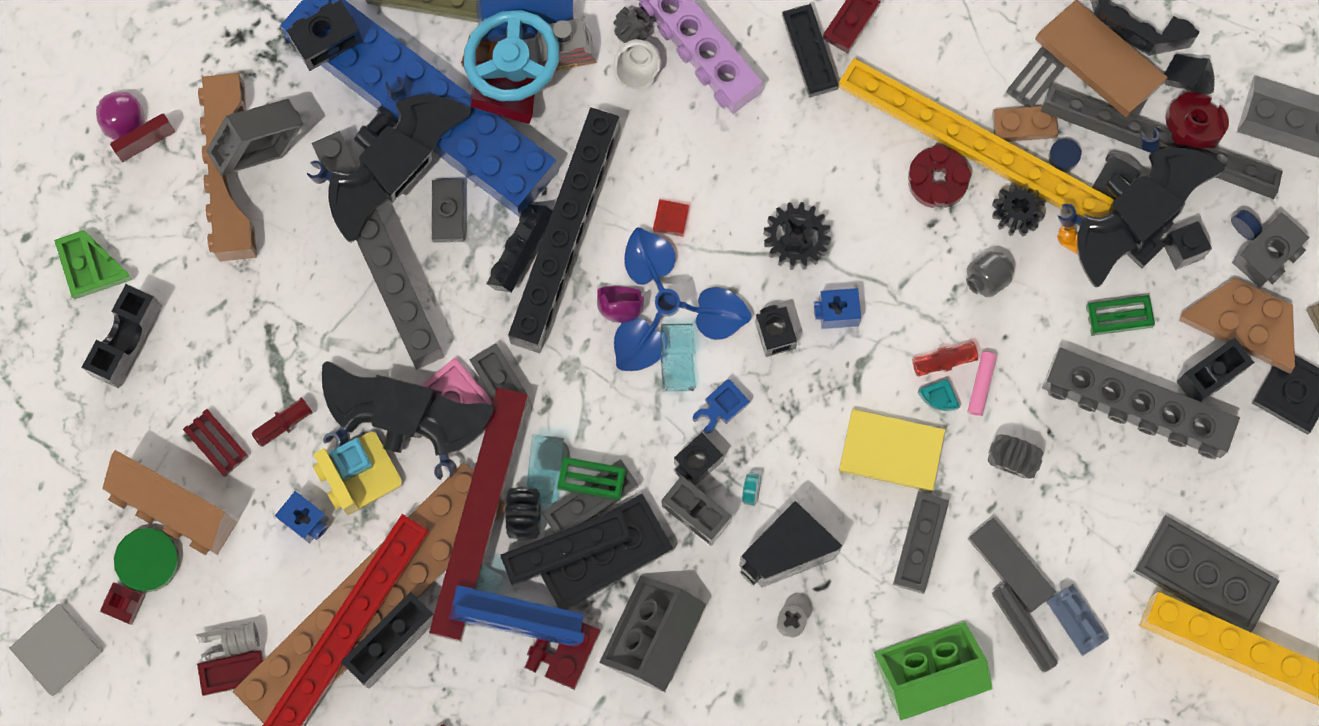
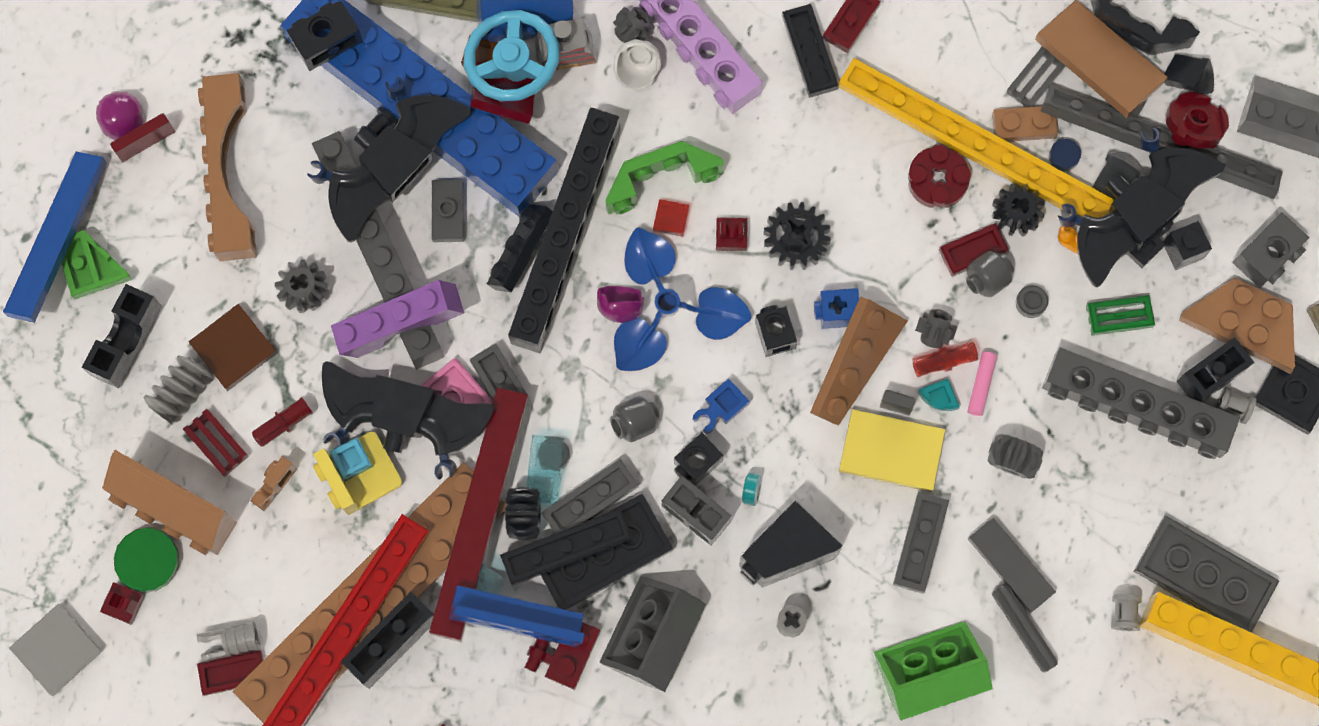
(54, 237): none -> blue tile
(176, 388): none -> light grey piece
(232, 347): none -> reddish brown tile
(254, 136): dark grey window -> none
(276, 478): none -> medium nougat plate
(294, 508): blue brick -> none
(301, 296): none -> dark grey gear
(418, 308): none -> medium lavender arch
(614, 495): green tile -> none
(634, 419): none -> dark grey head
(677, 357): clear light blue slope -> none
(702, 166): none -> bright green slope
(731, 234): none -> dark red tile
(857, 357): none -> medium nougat wing
(897, 402): none -> dark grey tile
(936, 328): none -> dark grey gear
(963, 251): none -> dark red tile
(1031, 301): none -> dark grey tile
(1077, 620): sand blue hinge -> none
(1126, 612): none -> light grey bush
(1236, 404): none -> light grey bush
(1246, 224): dark blue tile -> none

